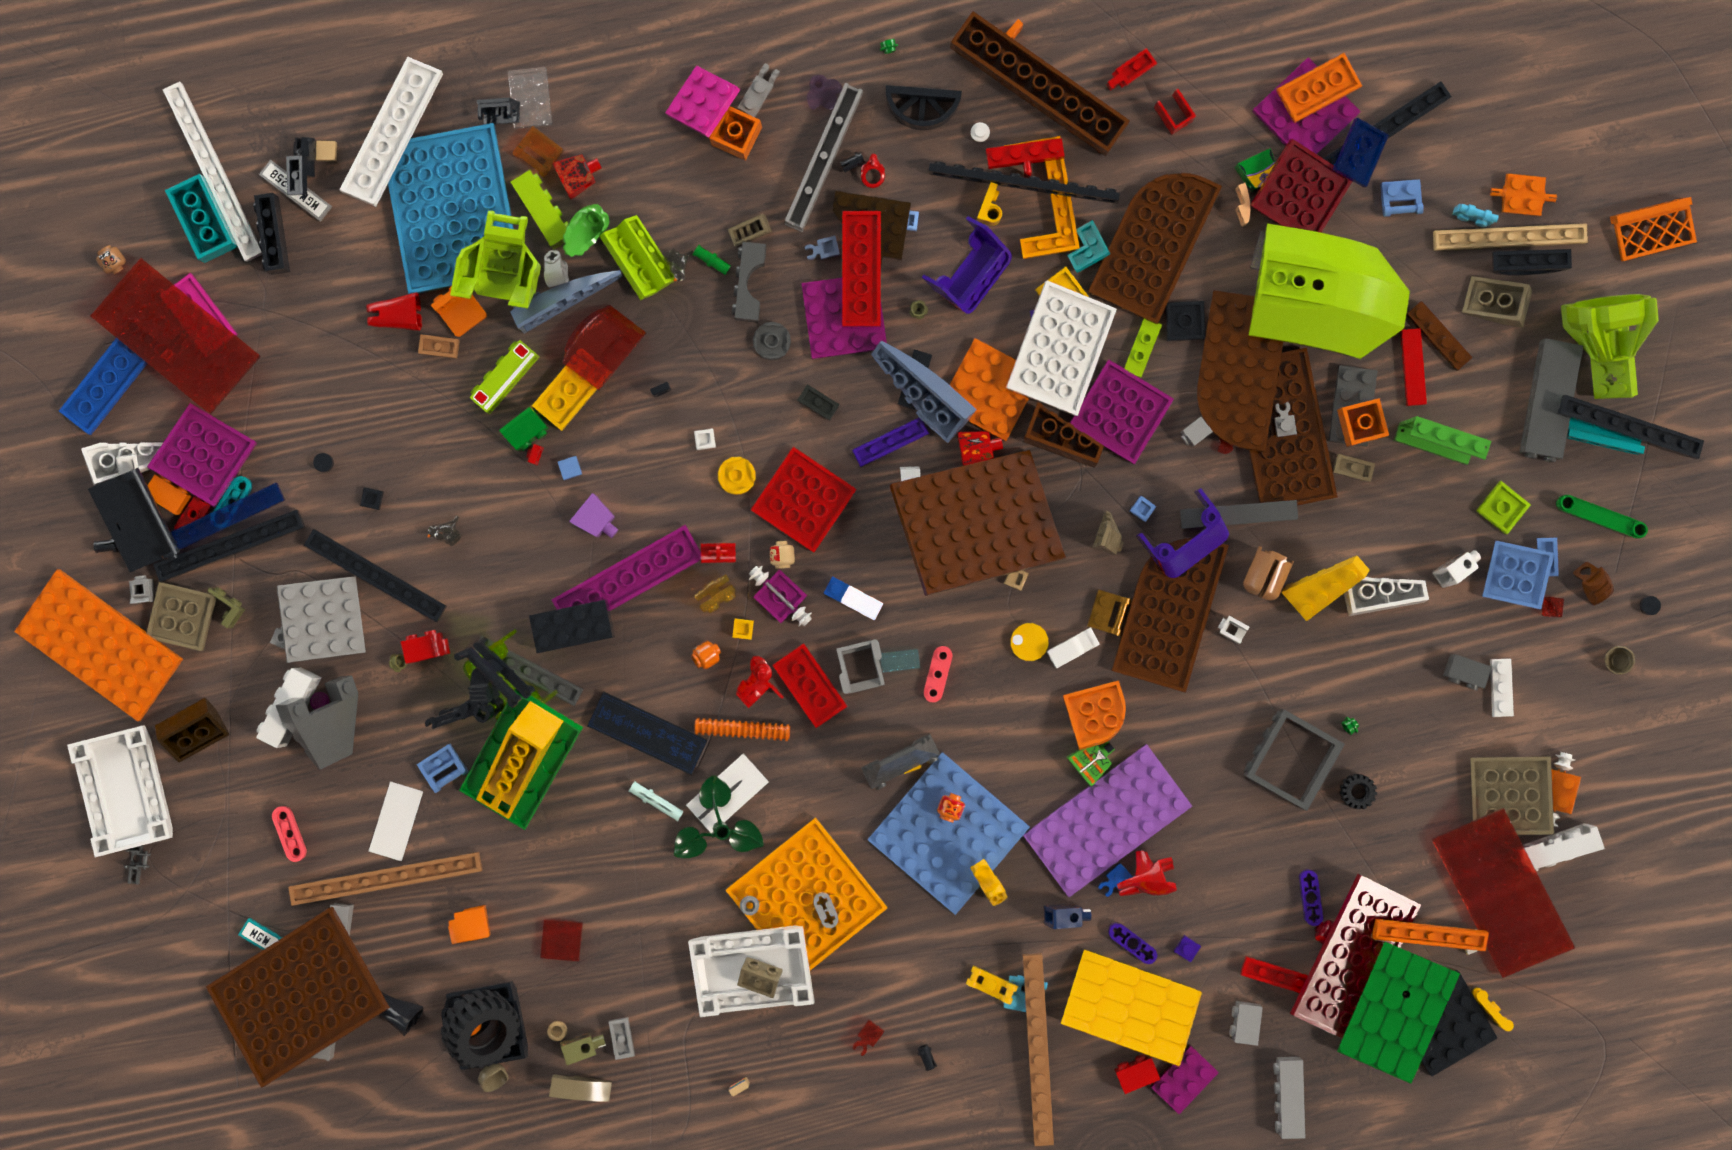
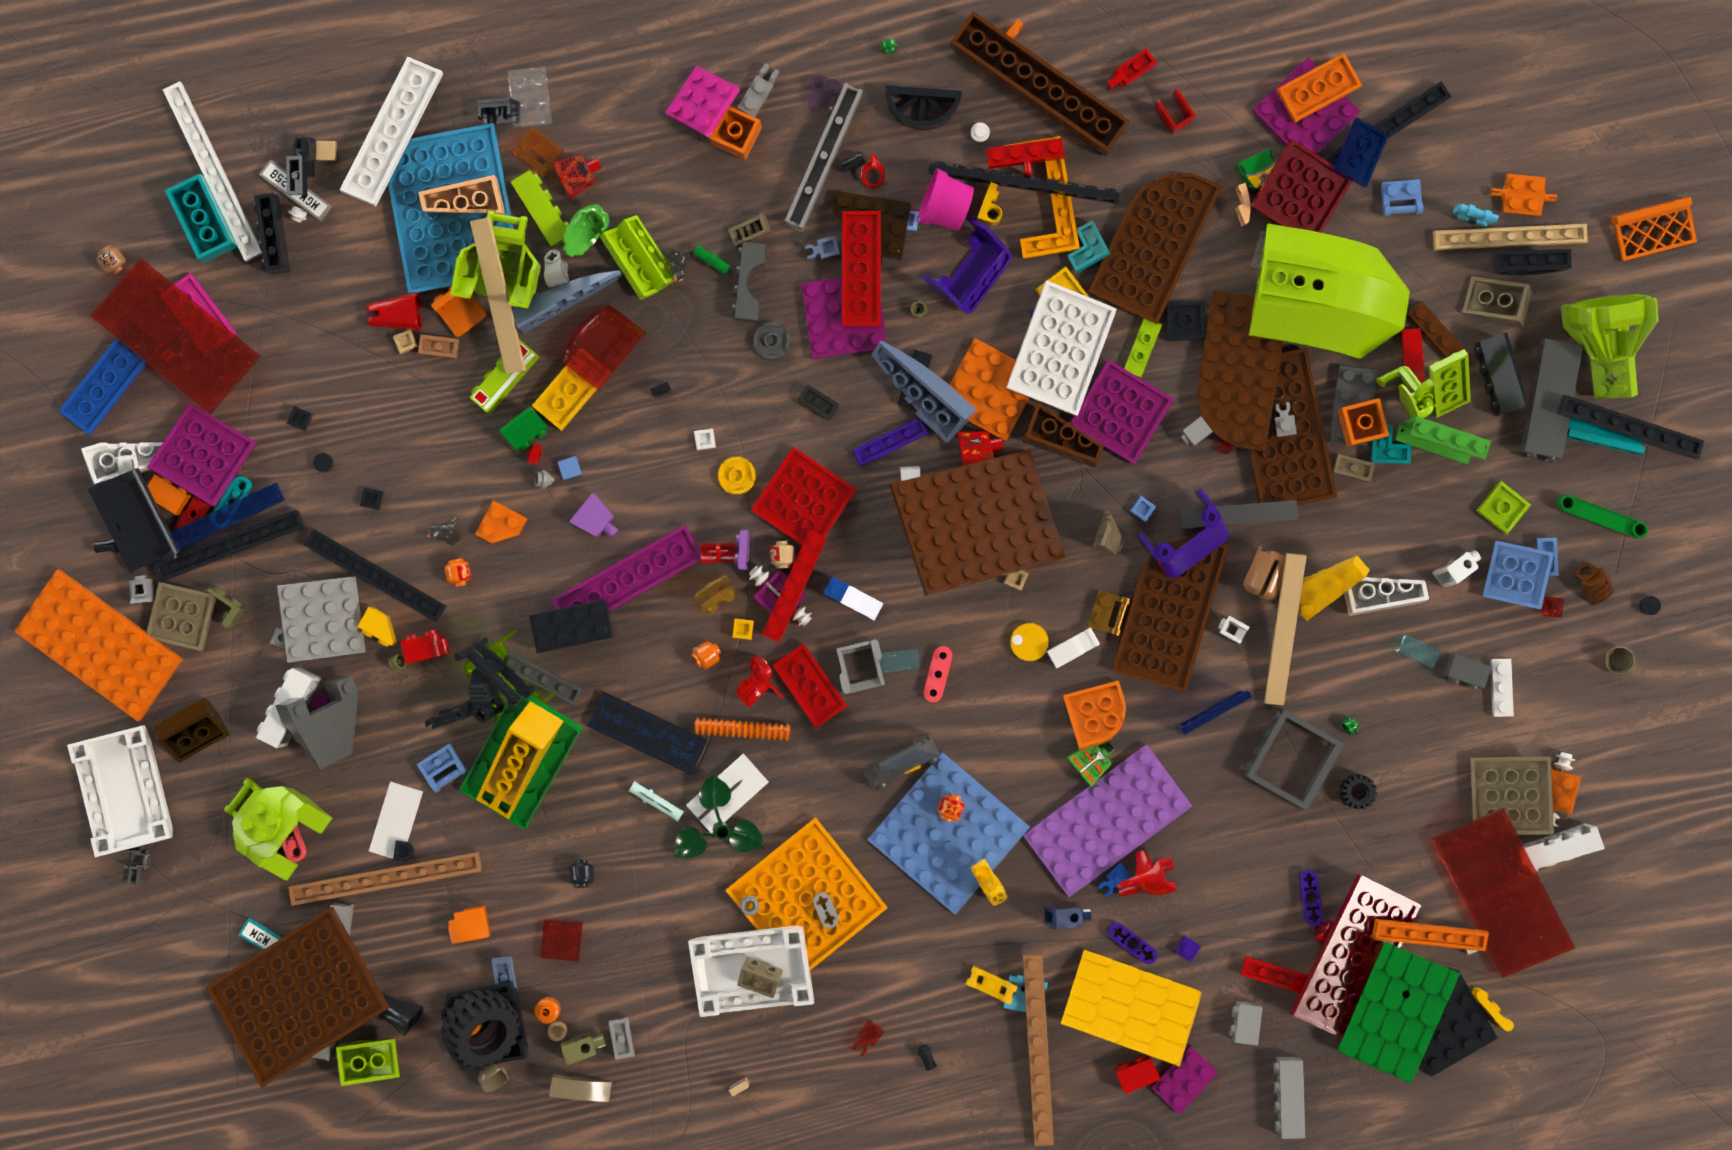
(268, 820): none -> lime piece
(297, 214): none -> white plate
(300, 418): none -> black plate
(367, 1061): none -> lime slope
(379, 625): none -> yellow slope
(403, 850): none -> black tile
(405, 341): none -> tan tile
(457, 572): none -> orange head
(466, 197): none -> light nougat wedge
(497, 295): none -> tan tile
(500, 524): none -> orange plate
(503, 971): none -> sand blue plate
(543, 479): none -> light grey plate
(552, 1005): none -> orange head
(581, 874): none -> black head
(742, 542): none -> medium lavender plate
(794, 586): none -> red plate
(945, 202): none -> dark pink piece
(1213, 712): none -> clear blue tile
(1285, 628): none -> tan tile
(1385, 452): none -> teal plate
(1418, 651): none -> clear light blue tile
(1441, 393): none -> lime plate
(1501, 374): none -> black slope

